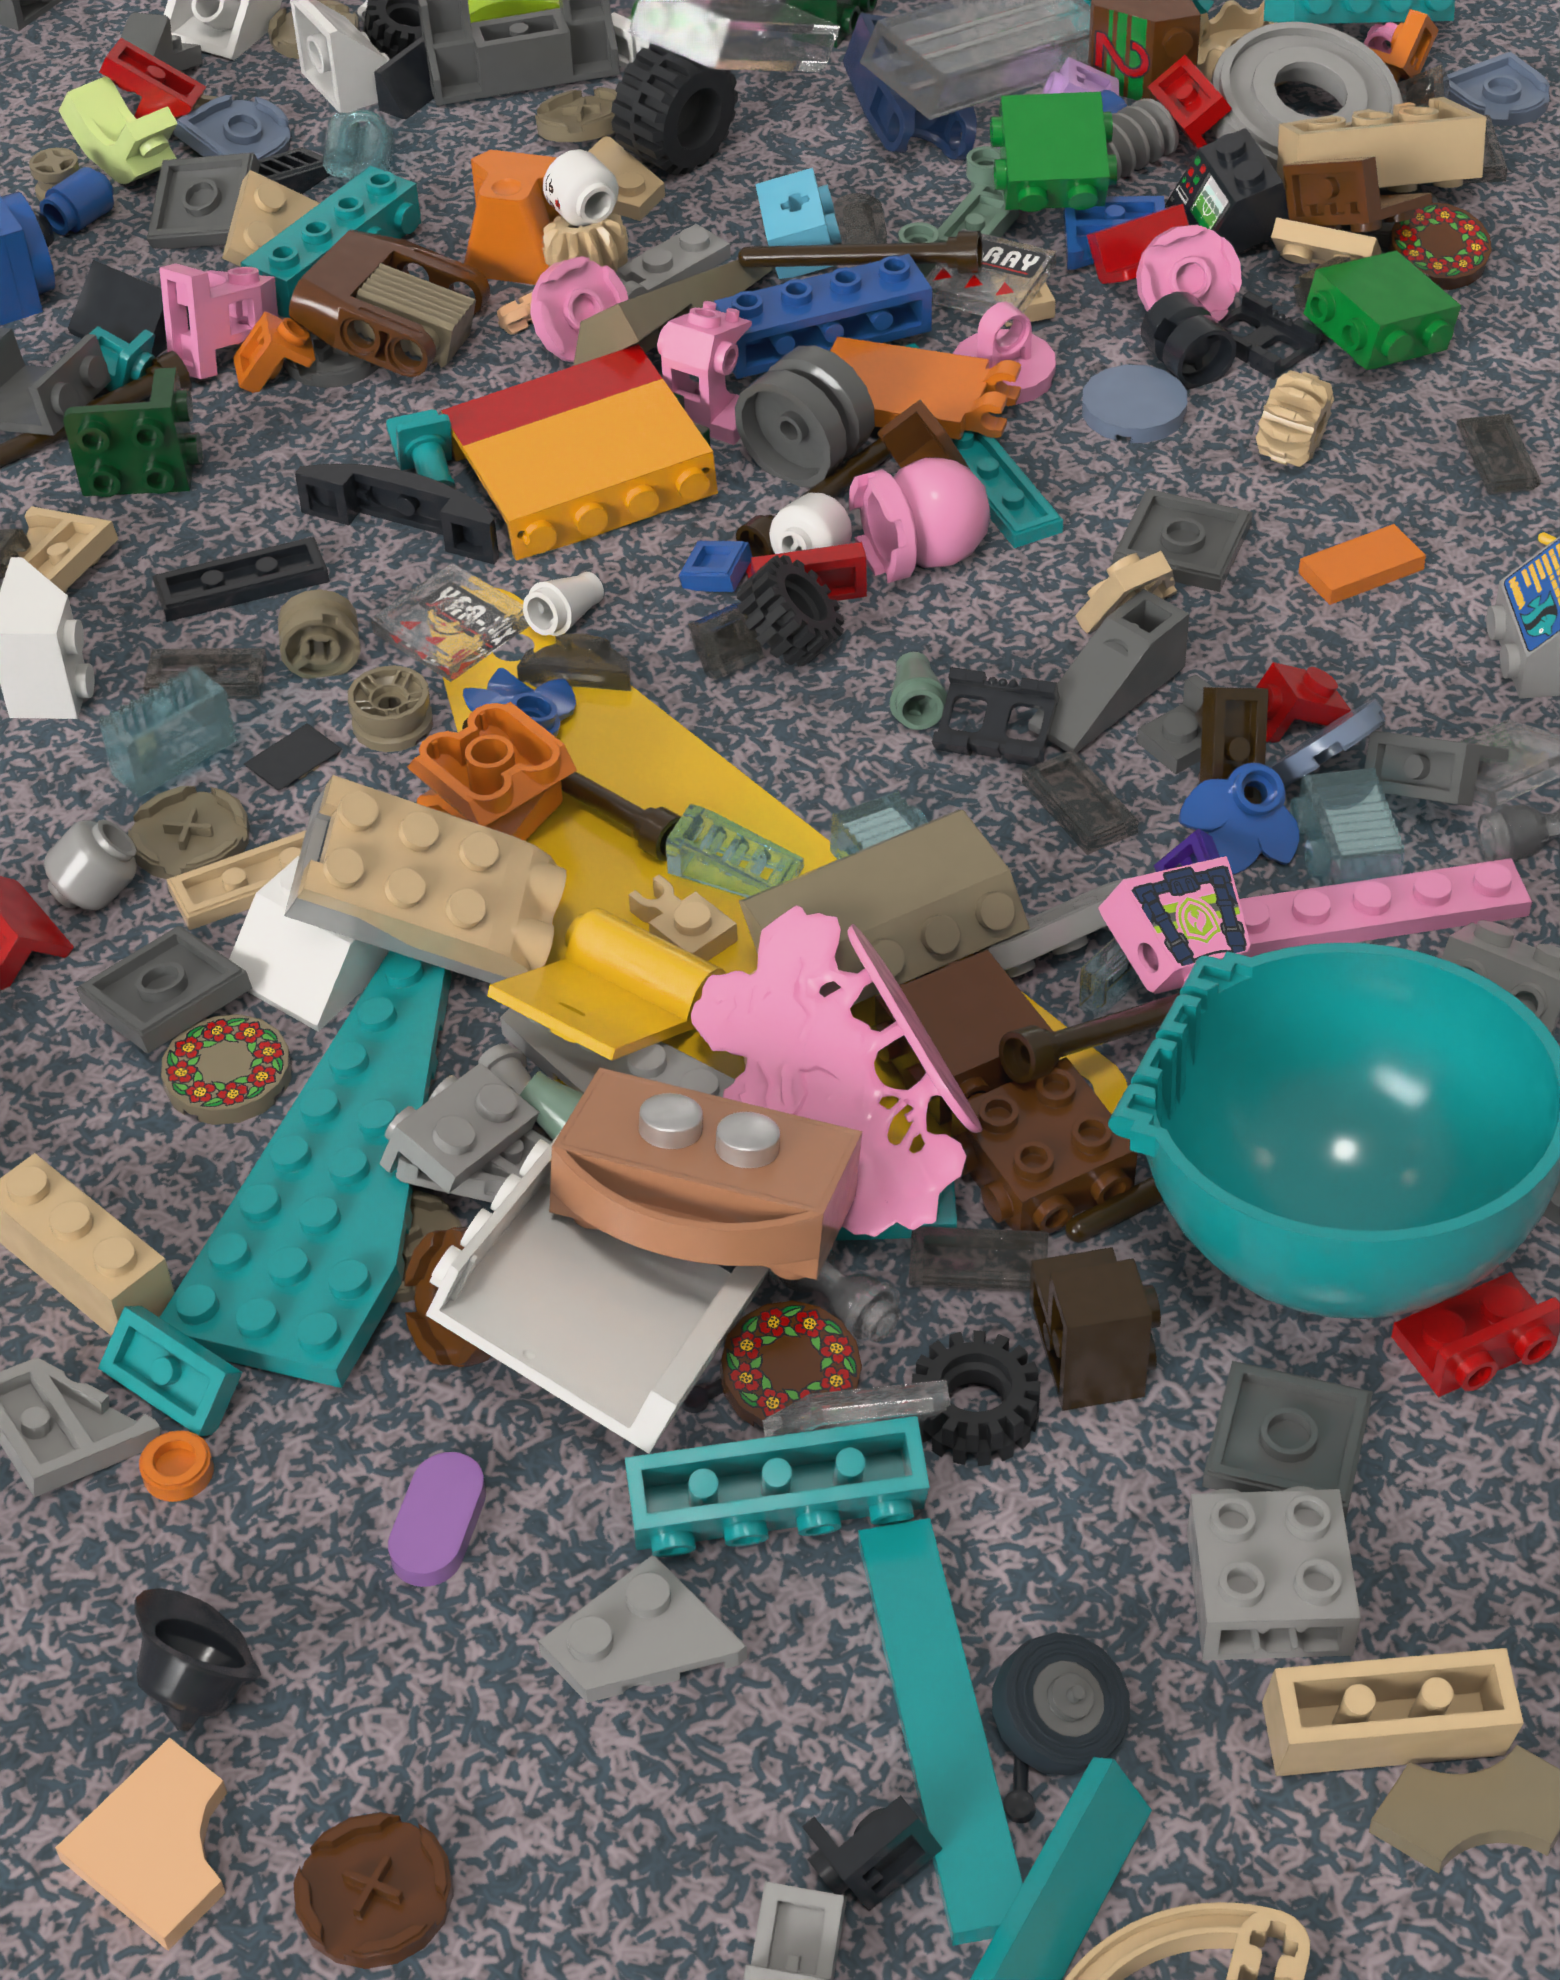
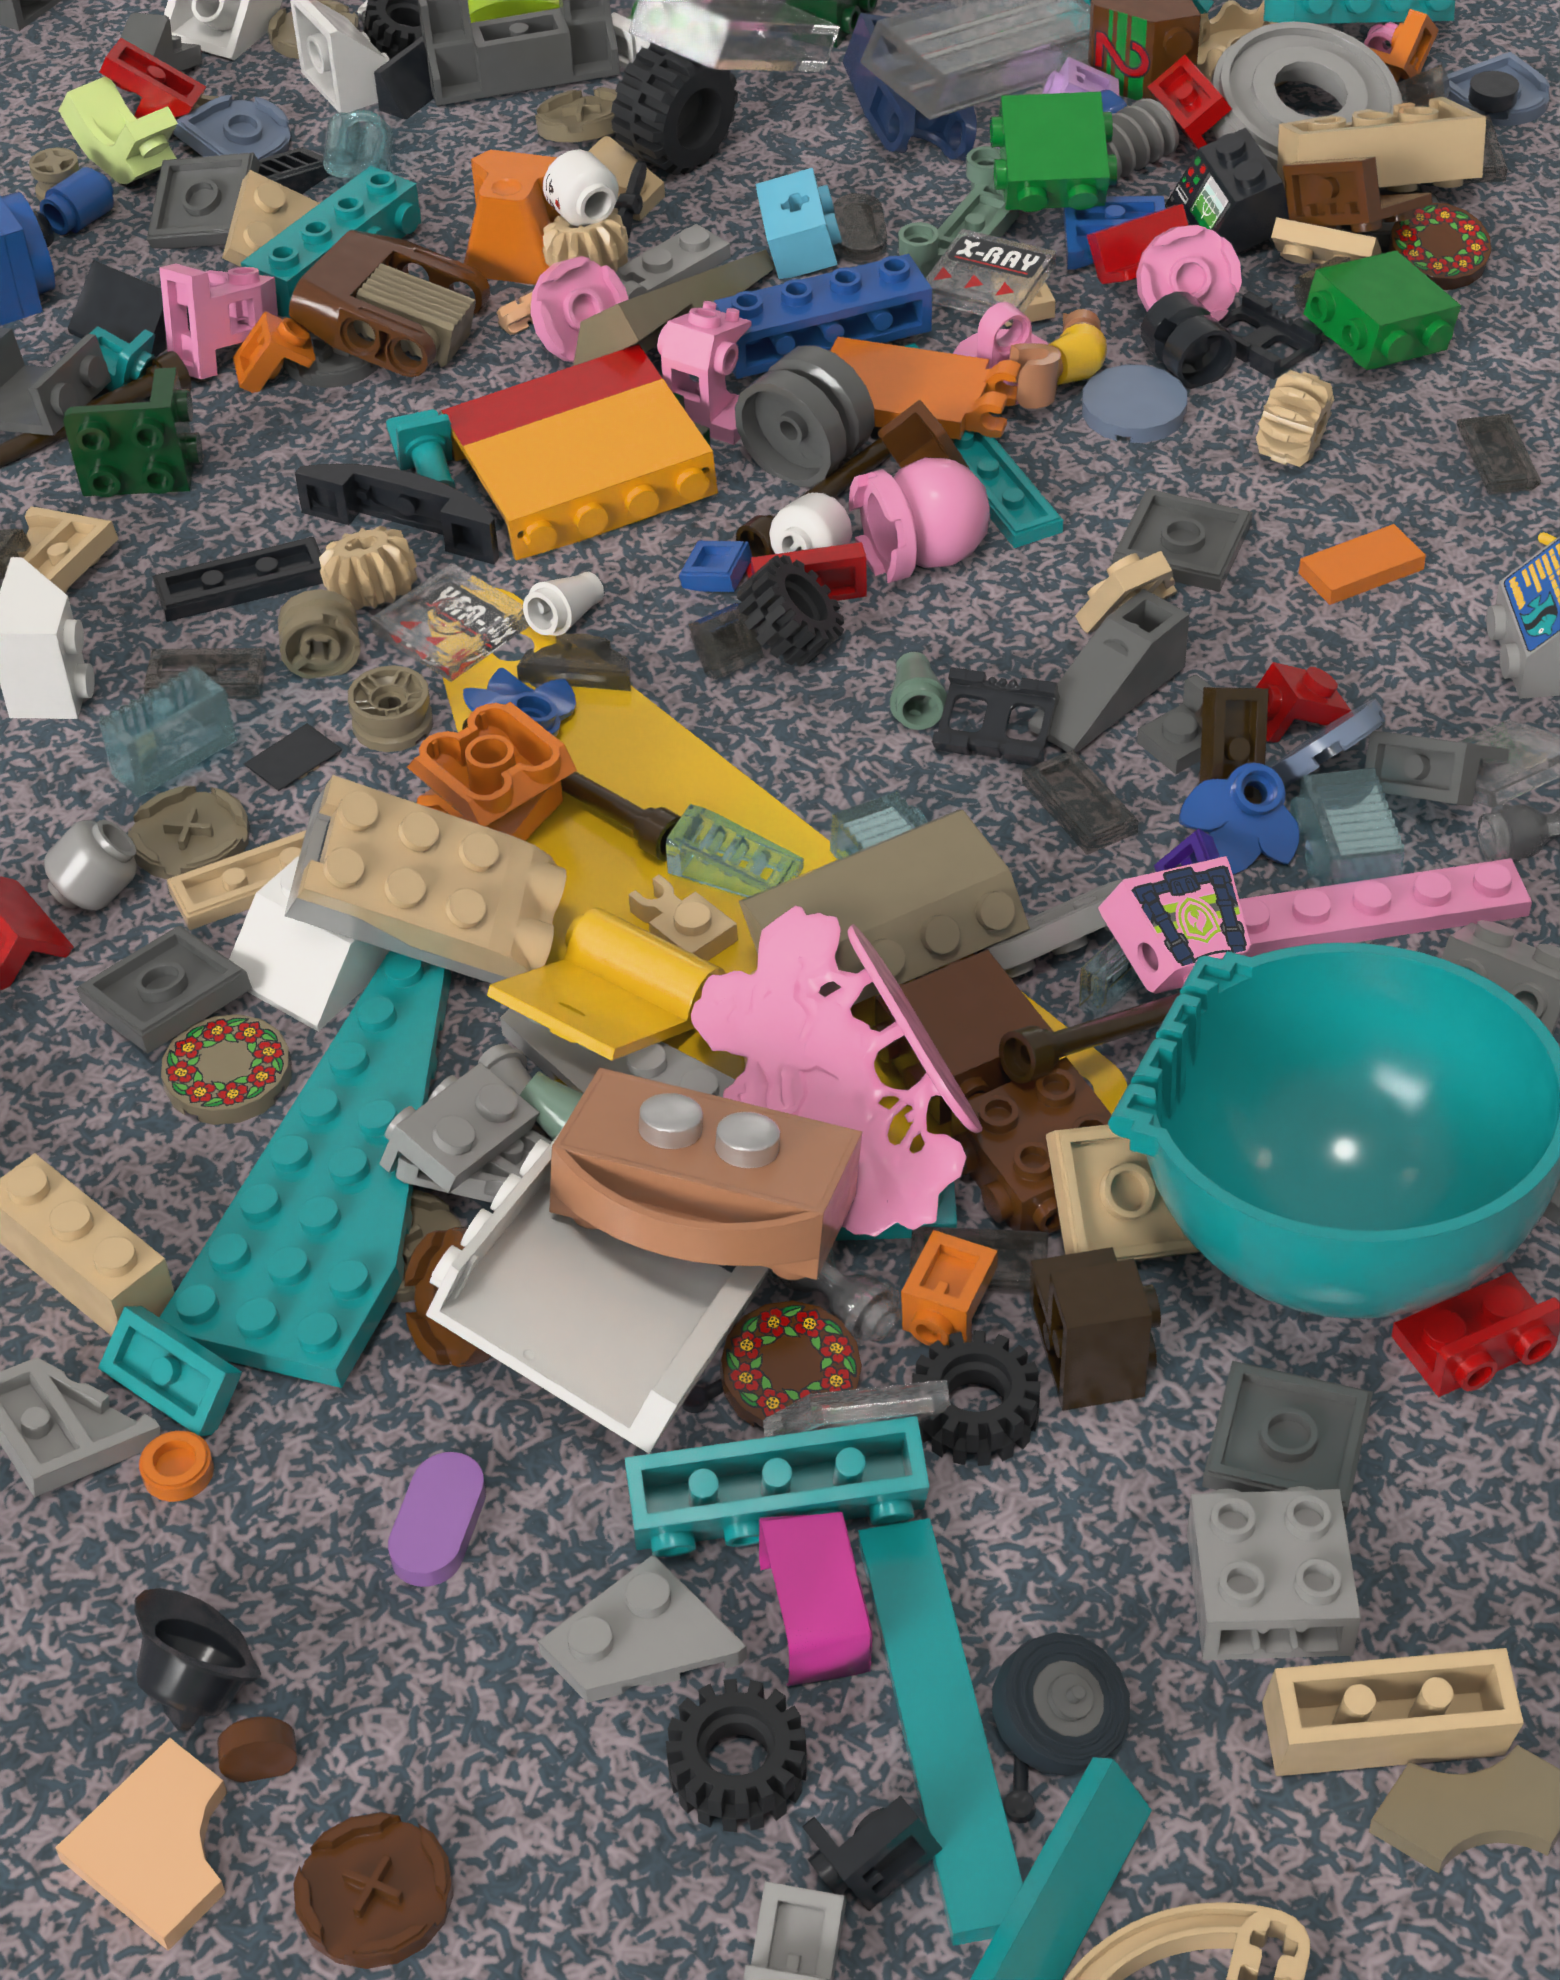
(256, 1749): none -> reddish brown tile
(369, 566): none -> tan gear
(631, 201): none -> black piece
(736, 1795): none -> black tyre
(817, 1595): none -> dark pink piece
(946, 1288): none -> orange bracket
(959, 252): dark brown piece -> none
(1066, 360): none -> piece
(1110, 1197): none -> tan tile
(1493, 91): none -> black tile

